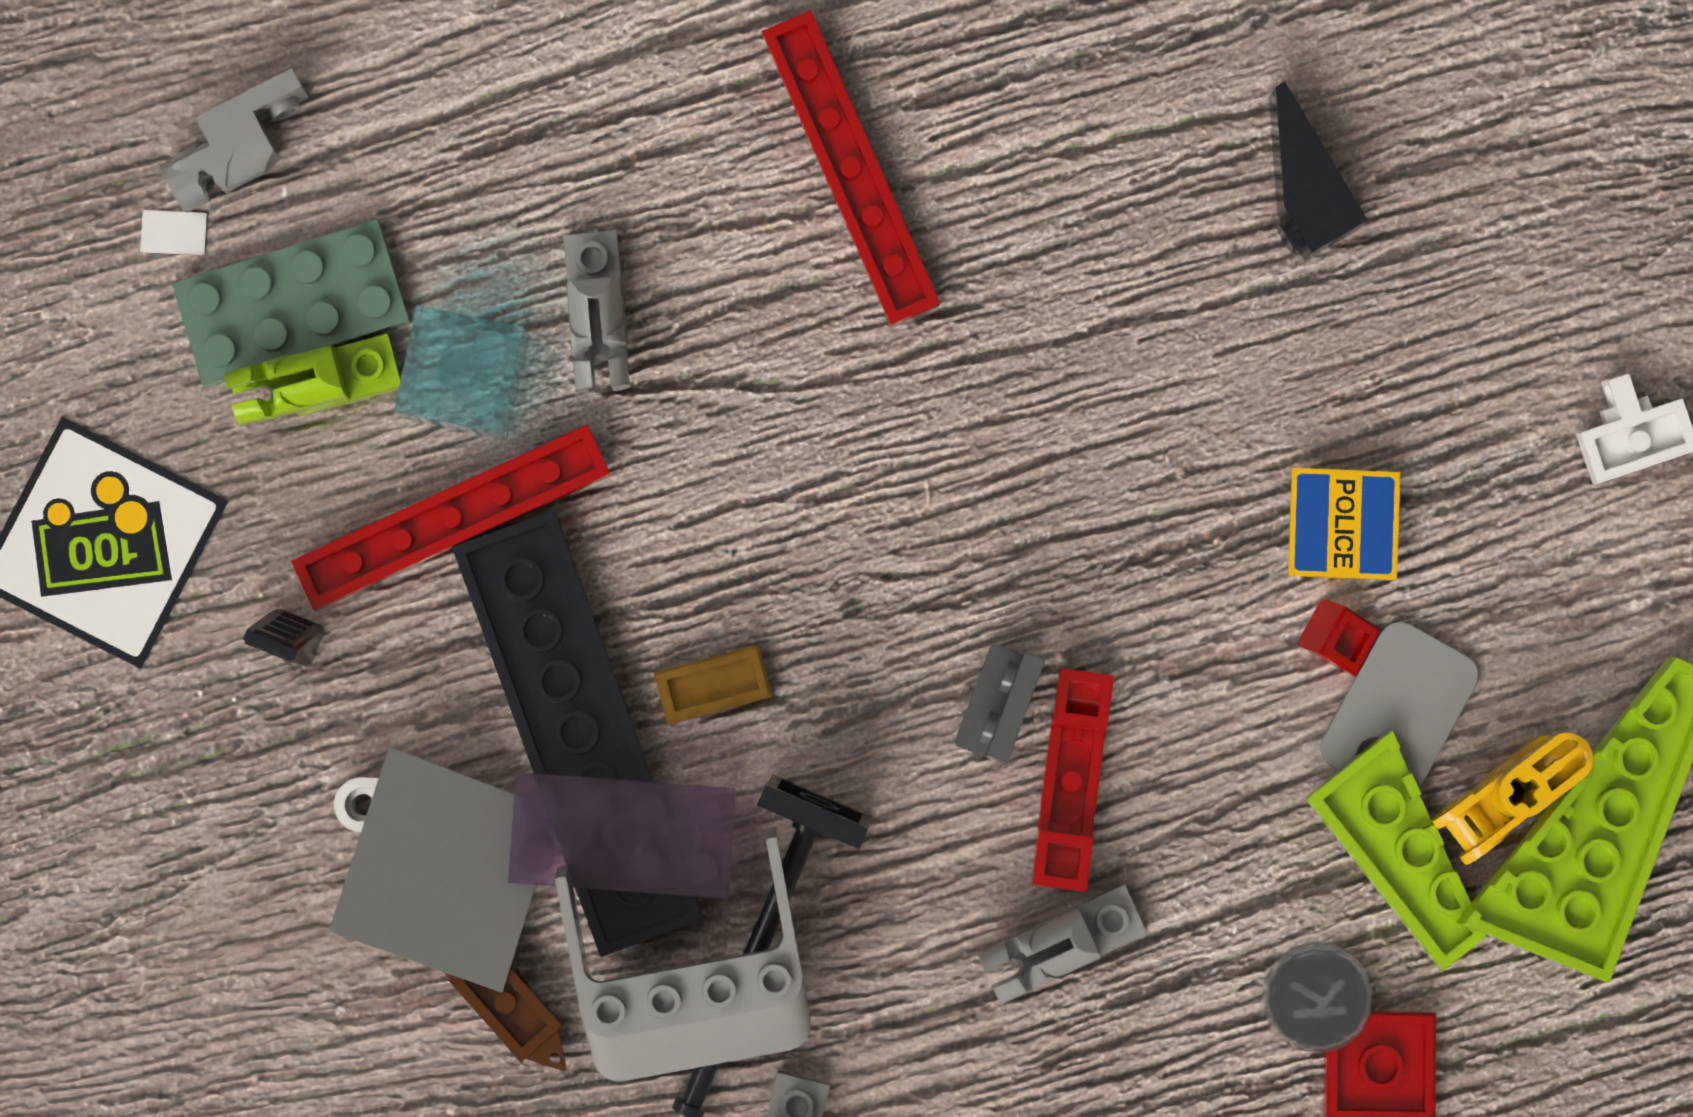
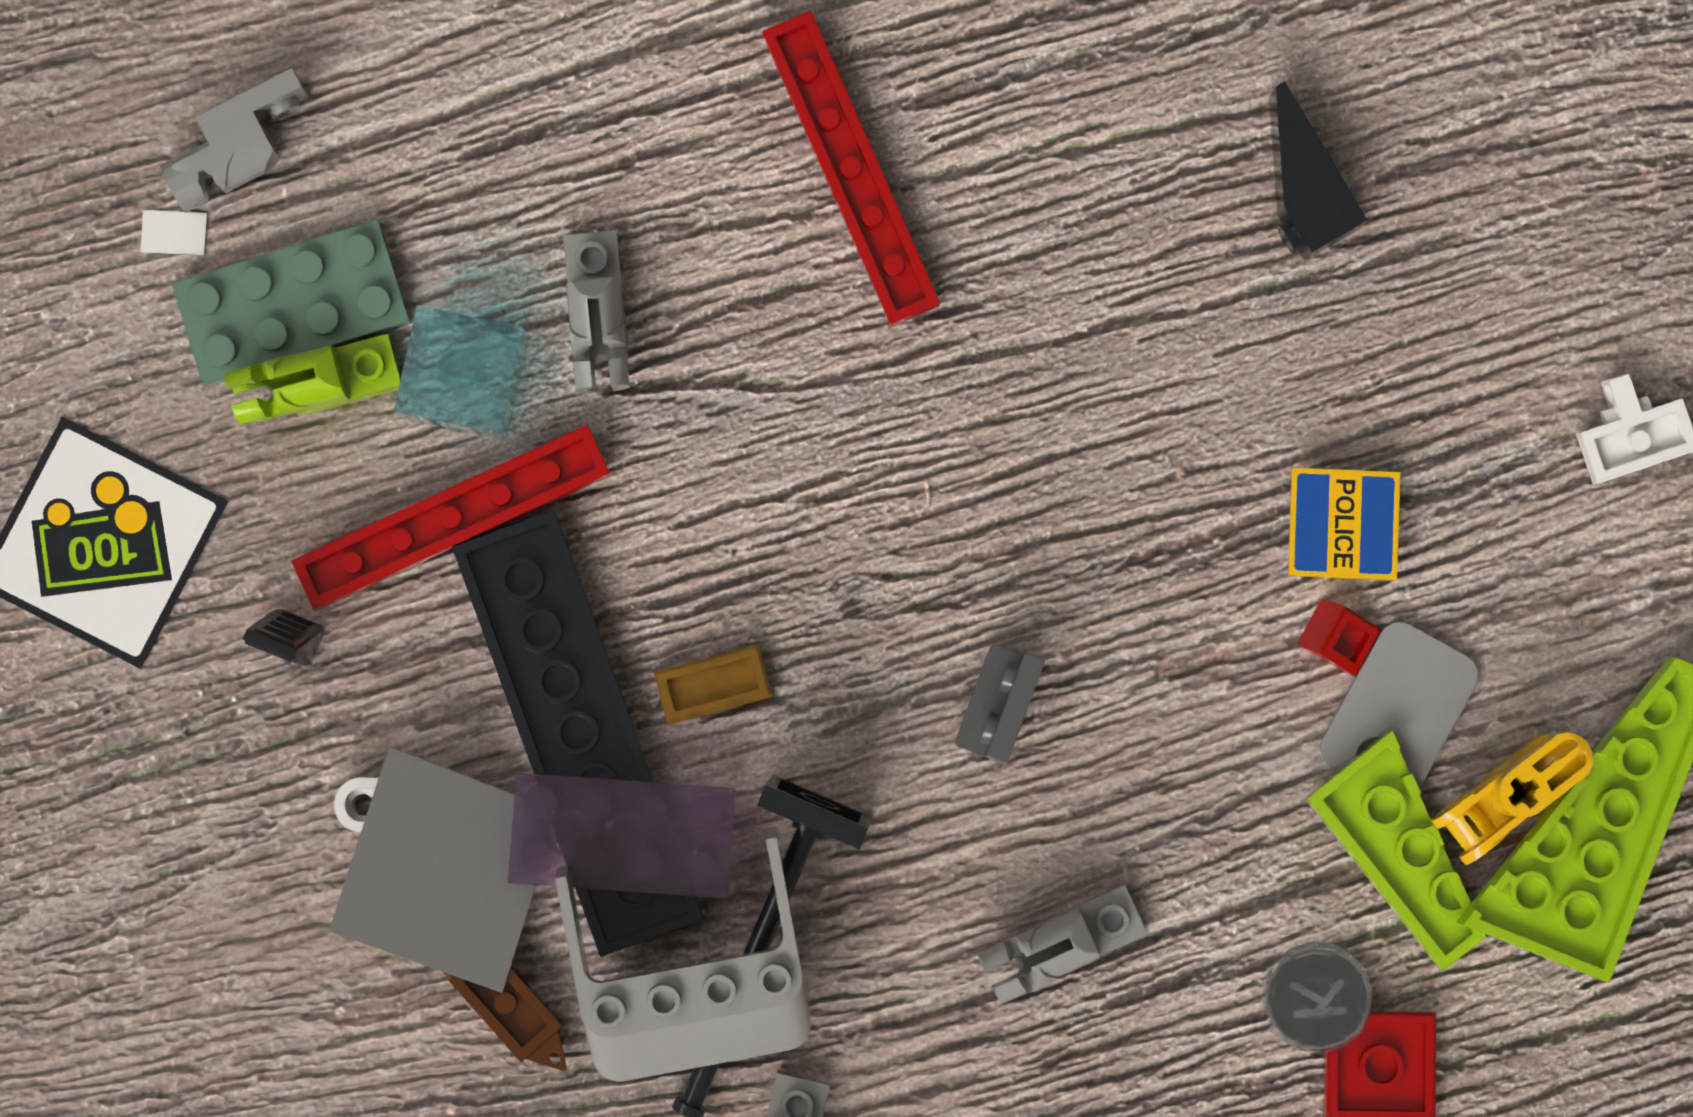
(1071, 780): red slope -> none

